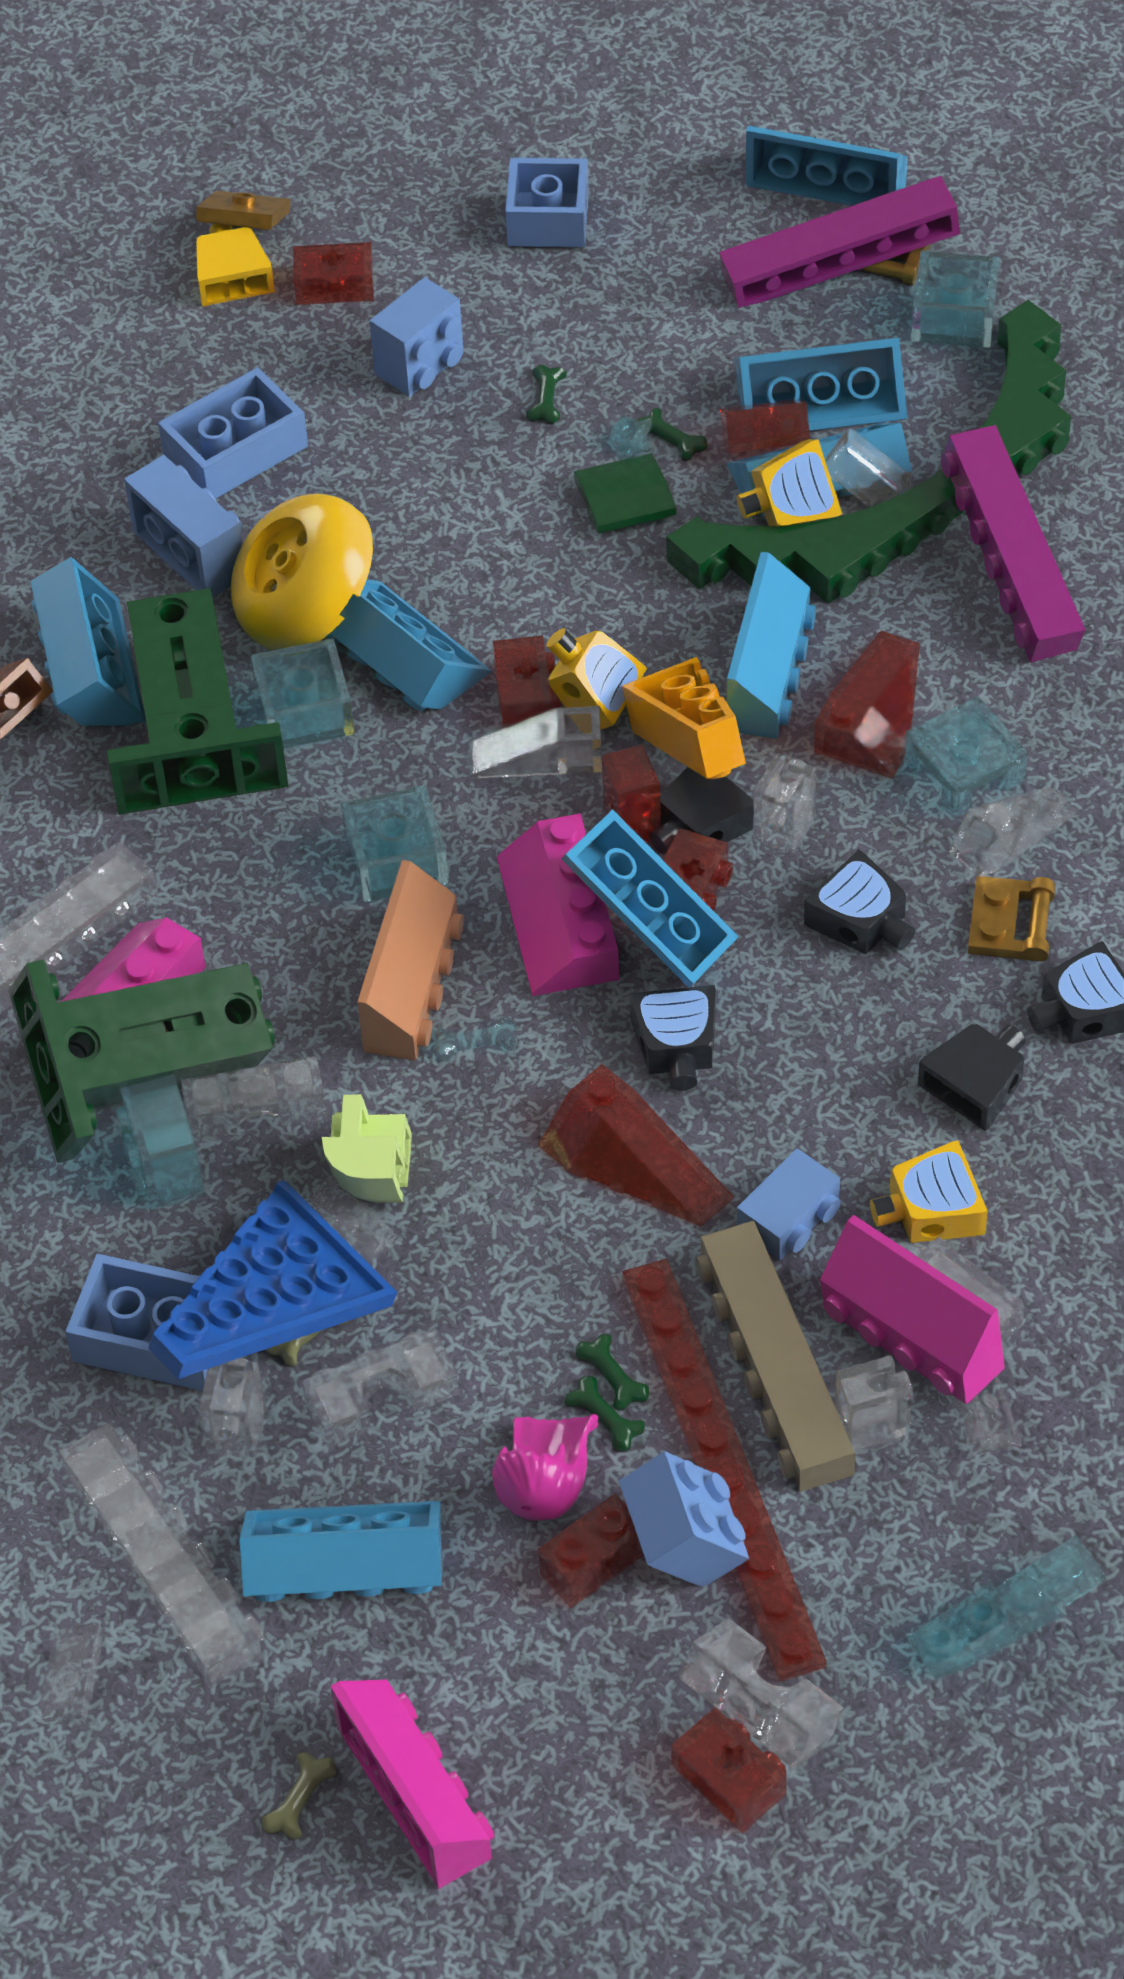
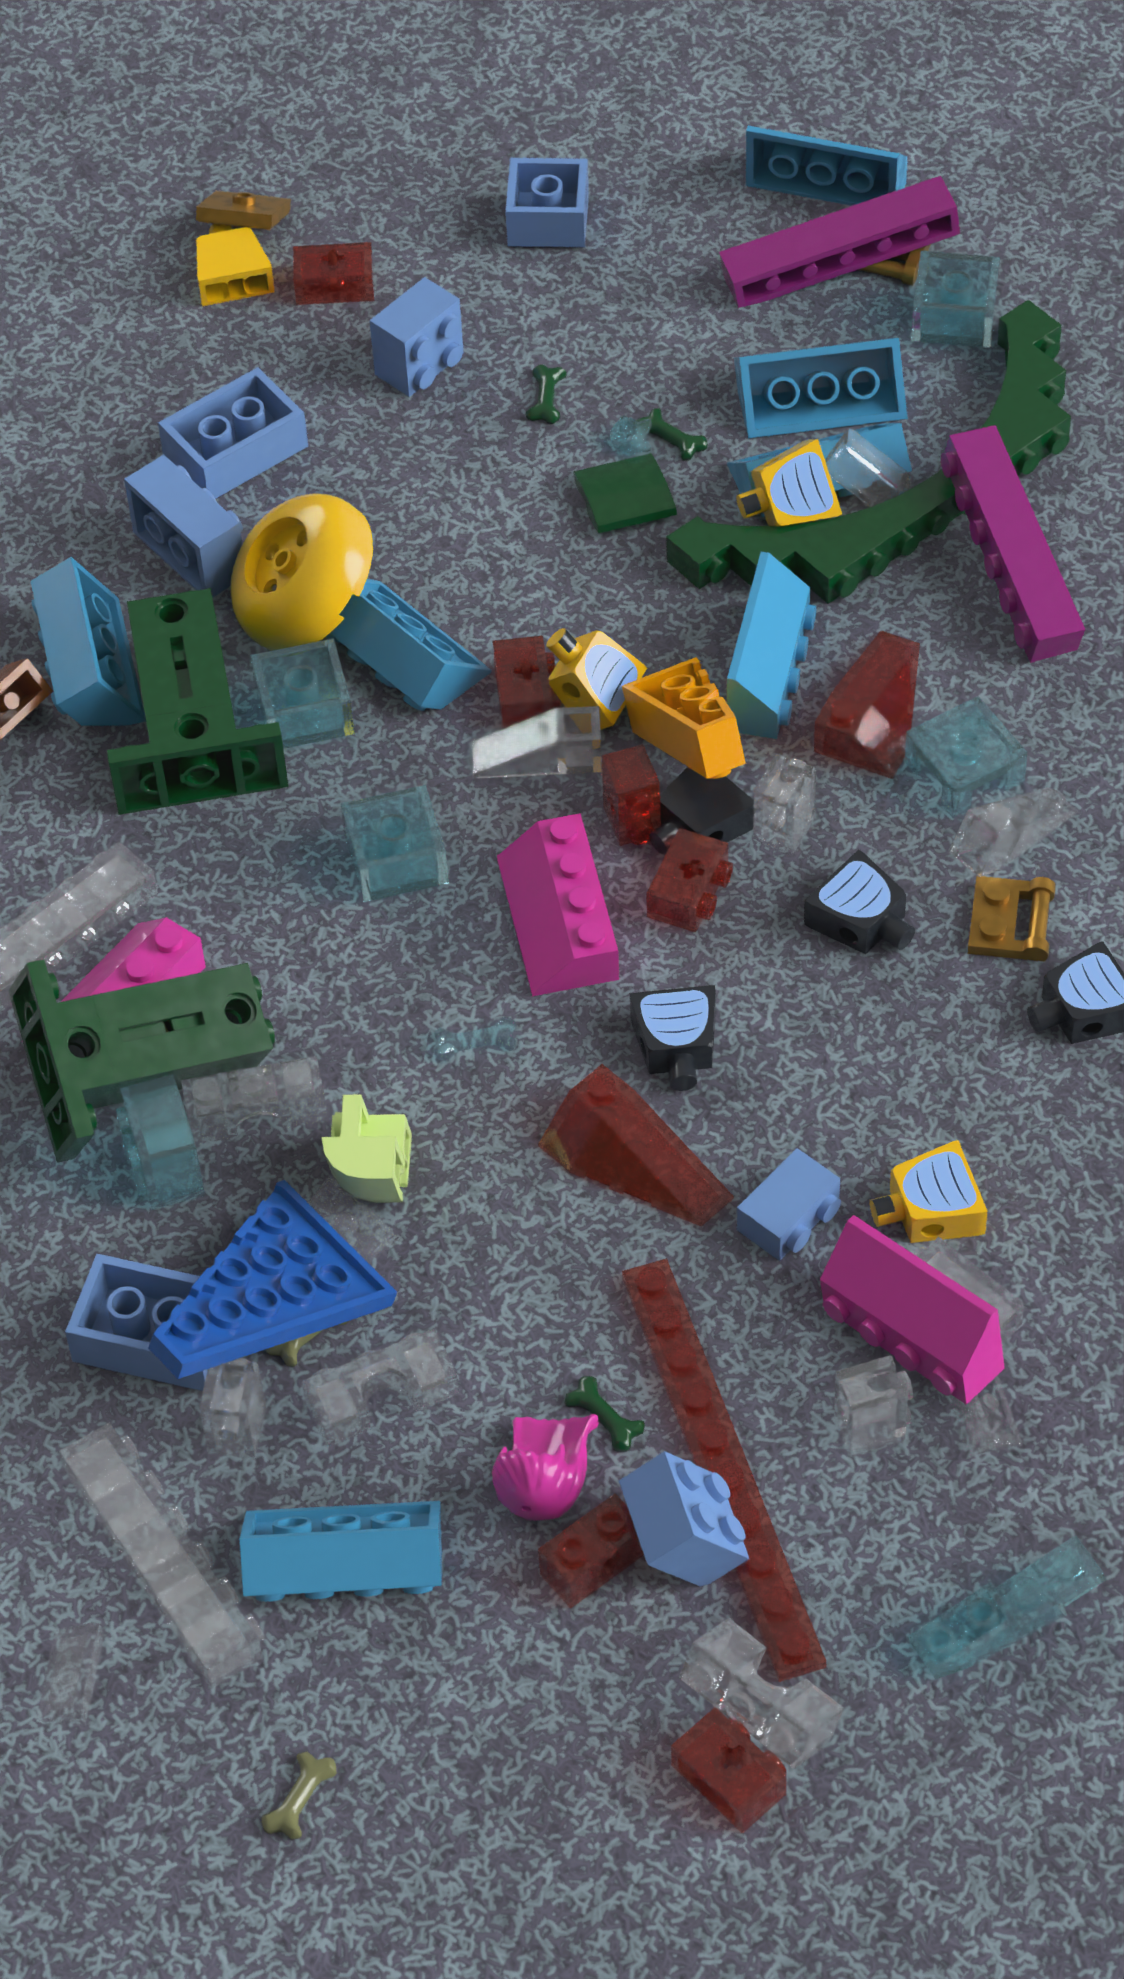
(408, 965): nougat slope -> none
(411, 1778): dark pink slope -> none
(625, 1388): dark green piece -> none
(650, 898): dark azure slope -> none
(764, 425): clear red brick -> none
(776, 1356): dark tan brick -> none
(975, 1072): black torso -> none

